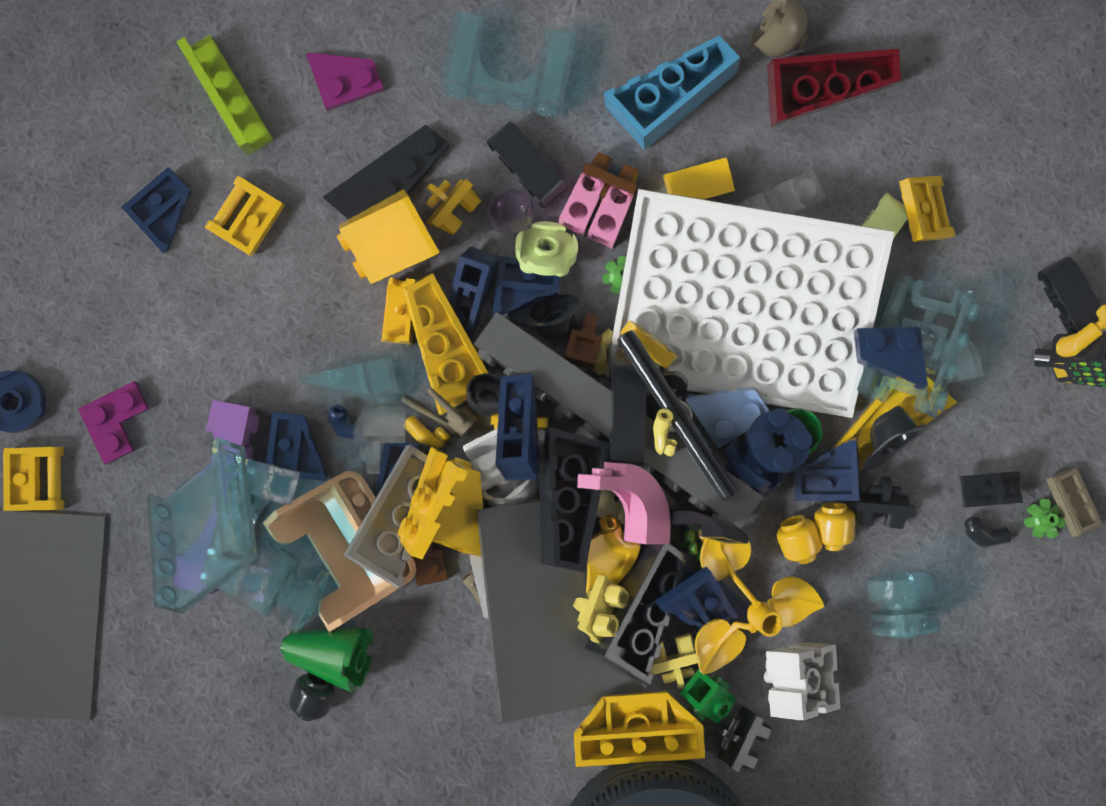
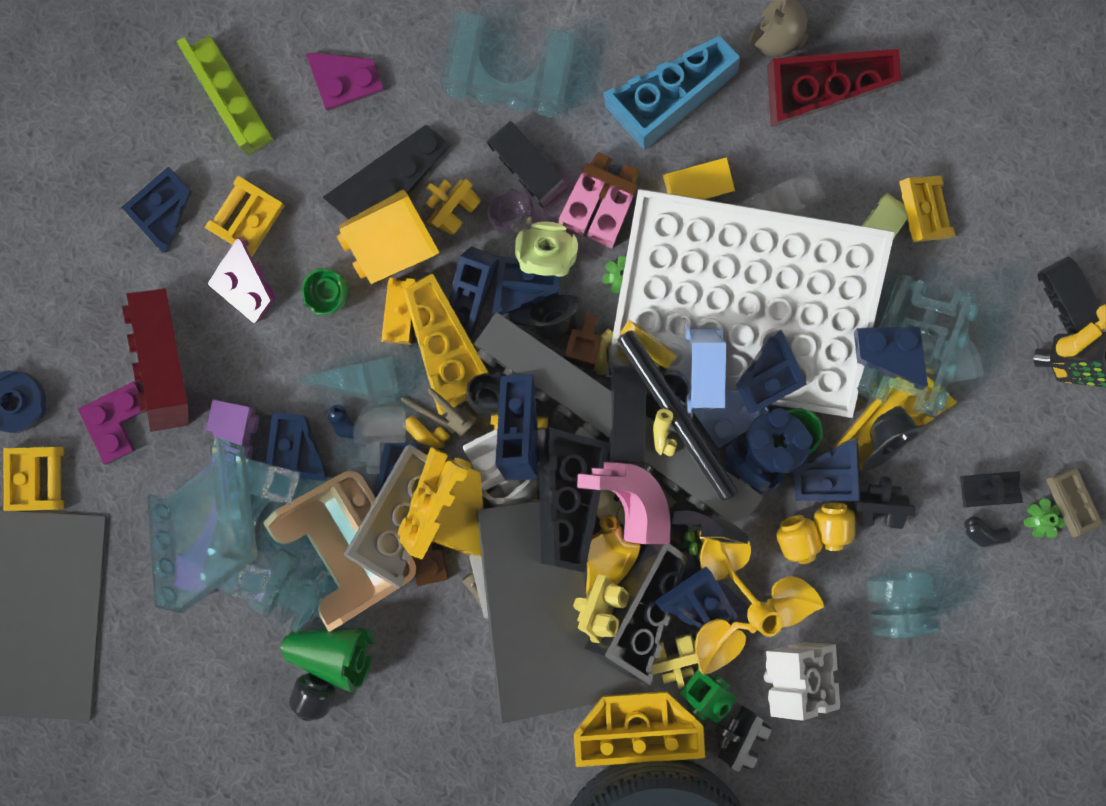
(157, 359): none -> dark red wedge
(243, 282): none -> wing
(328, 283): none -> green hair
(708, 368): none -> light blue piece
(770, 375): none -> dark blue wing

